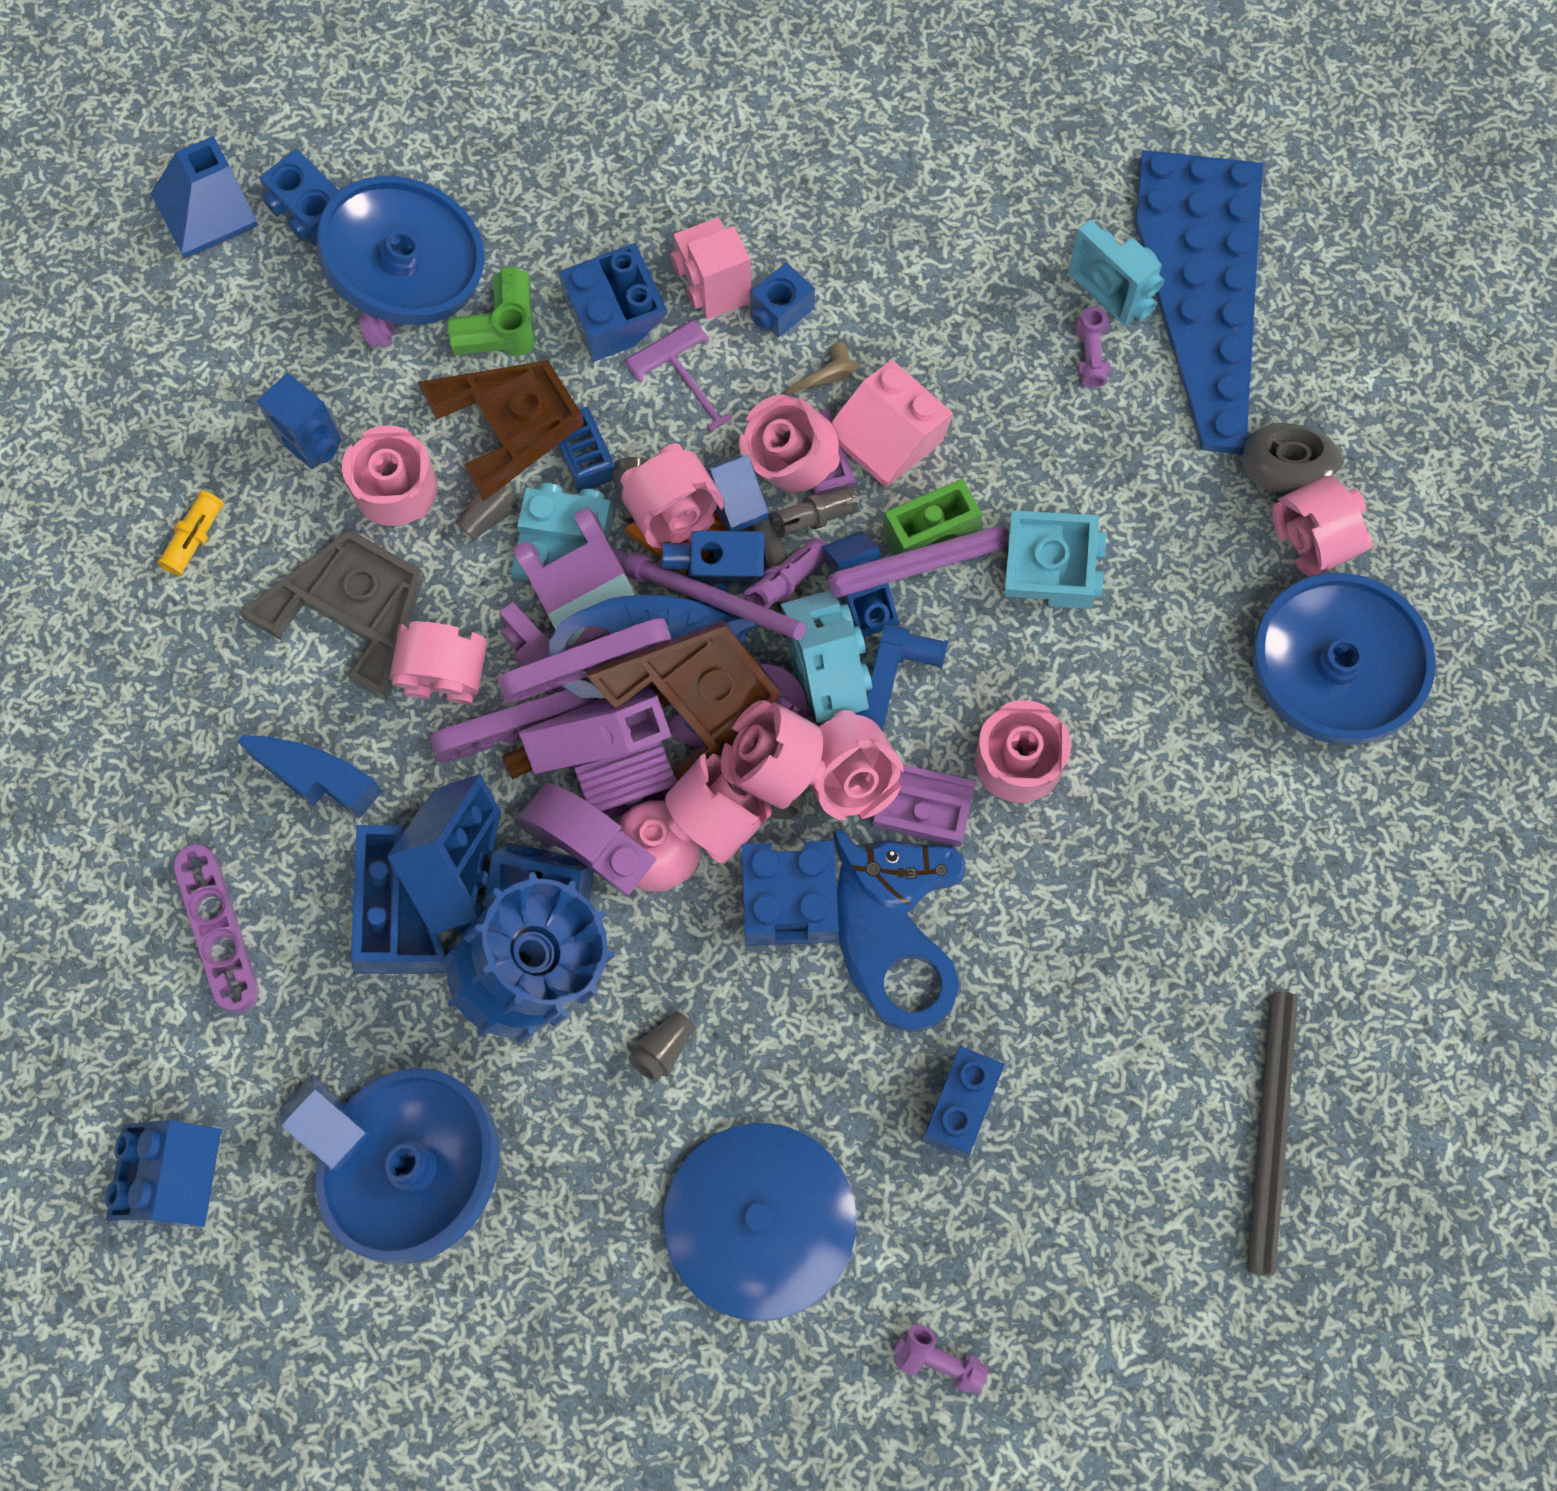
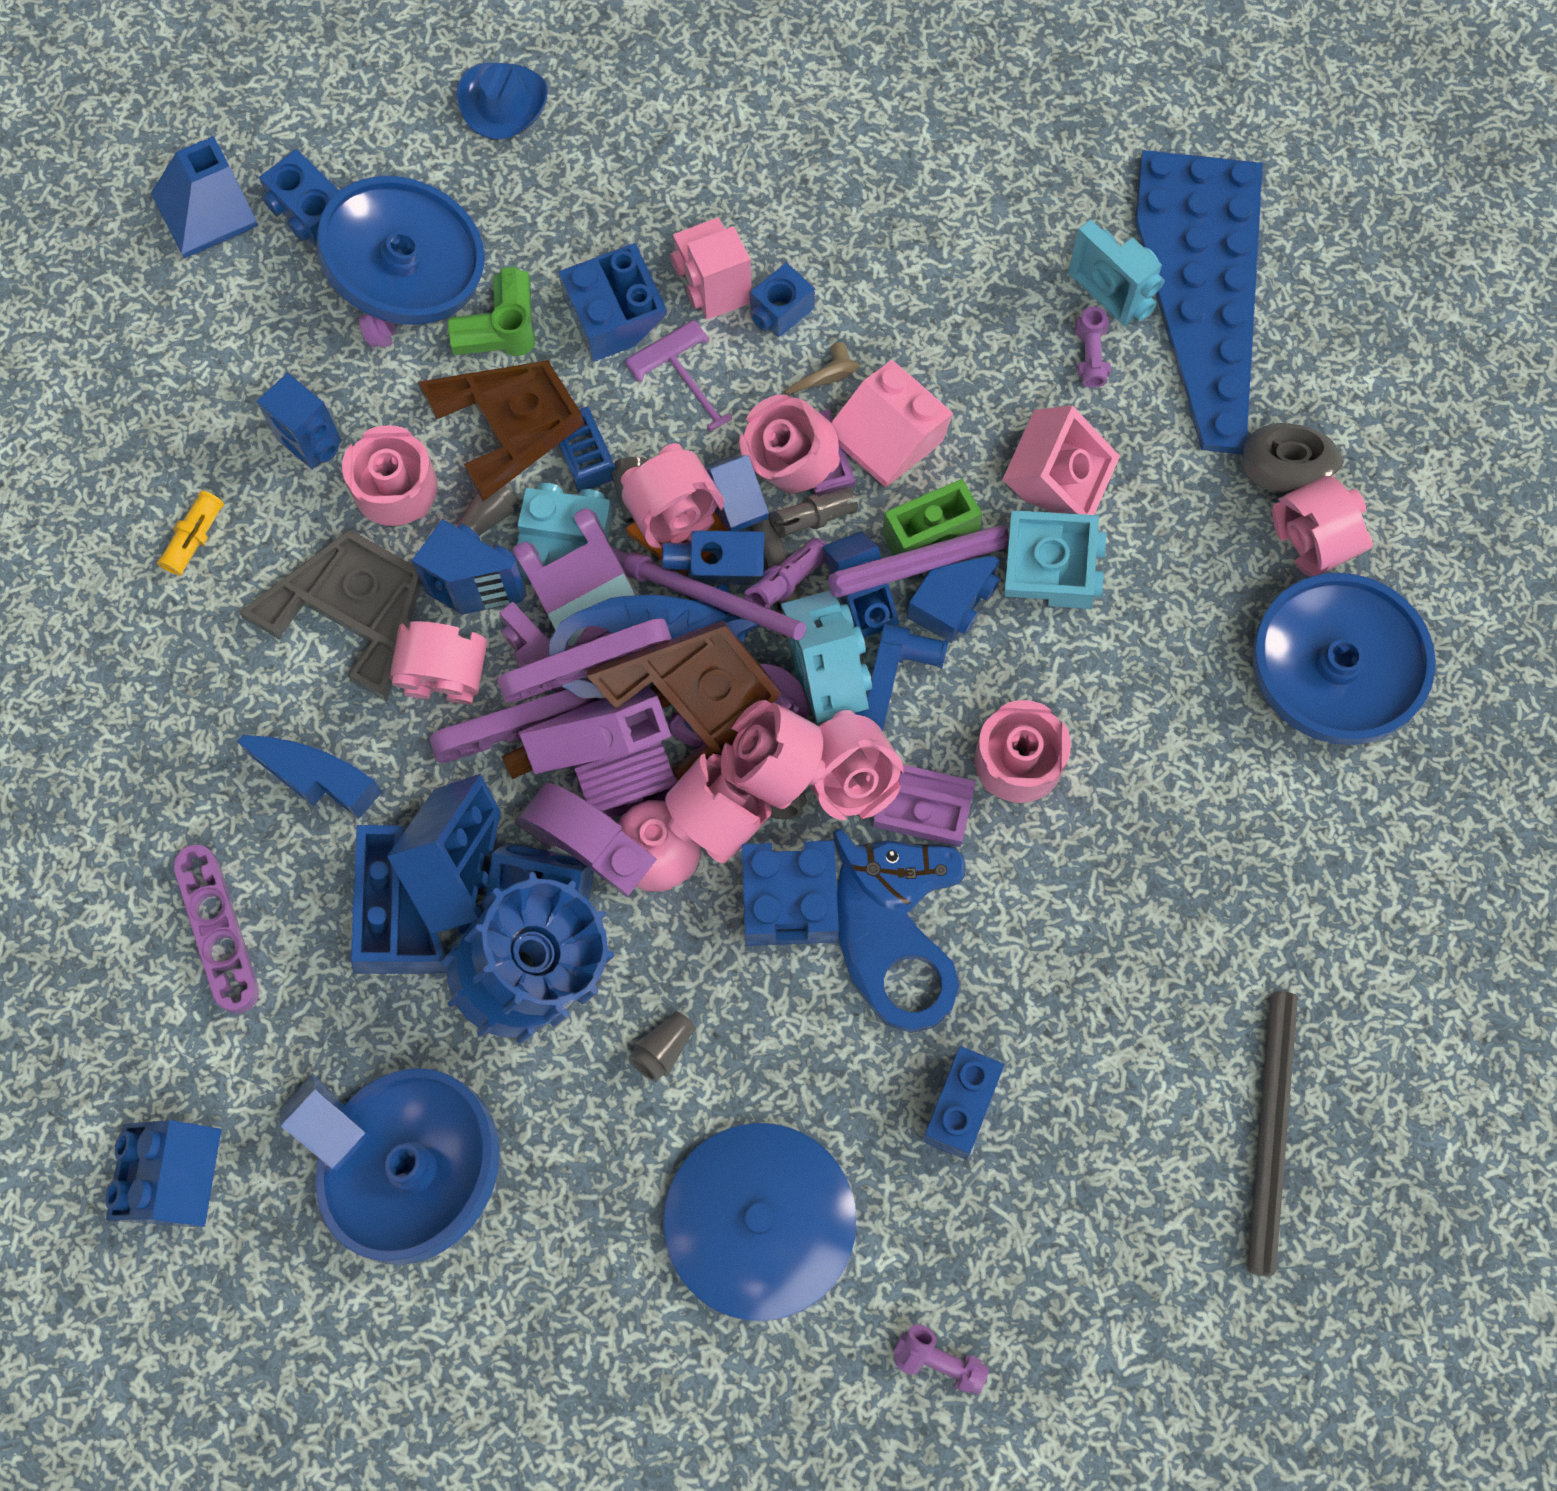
(466, 571): none -> blue slope
(501, 98): none -> blue hat
(951, 593): none -> blue slope
(1061, 462): none -> bright pink slope

